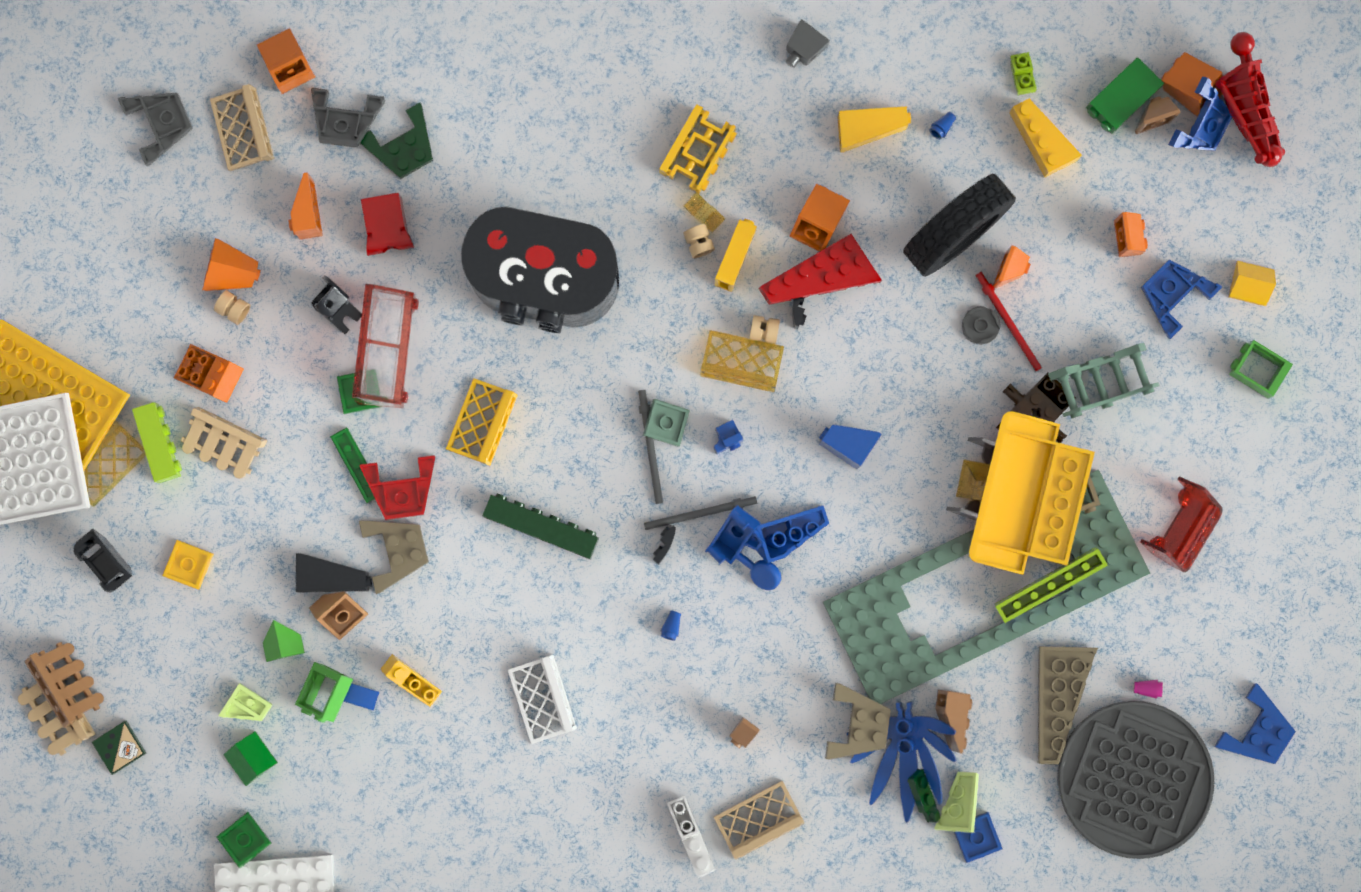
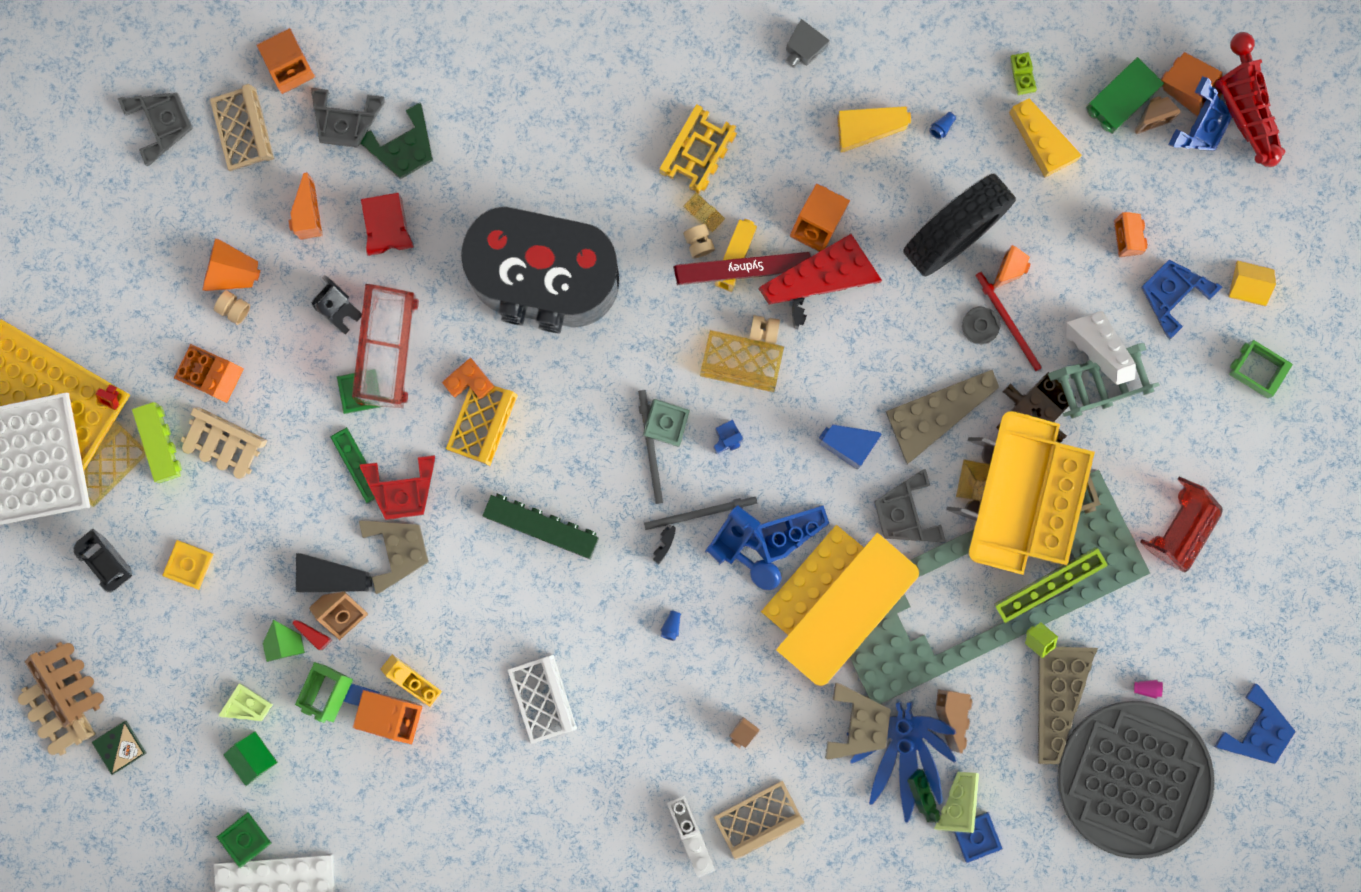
(109, 397): none -> red tile
(315, 637): none -> red slope
(387, 716): none -> orange slope
(468, 375): none -> orange plate
(737, 268): none -> dark red tile
(837, 601): none -> yellow slope
(899, 515): none -> dark grey wing
(929, 417): none -> dark tan wing
(1041, 639): none -> lime brick
(1102, 345): none -> white wedge

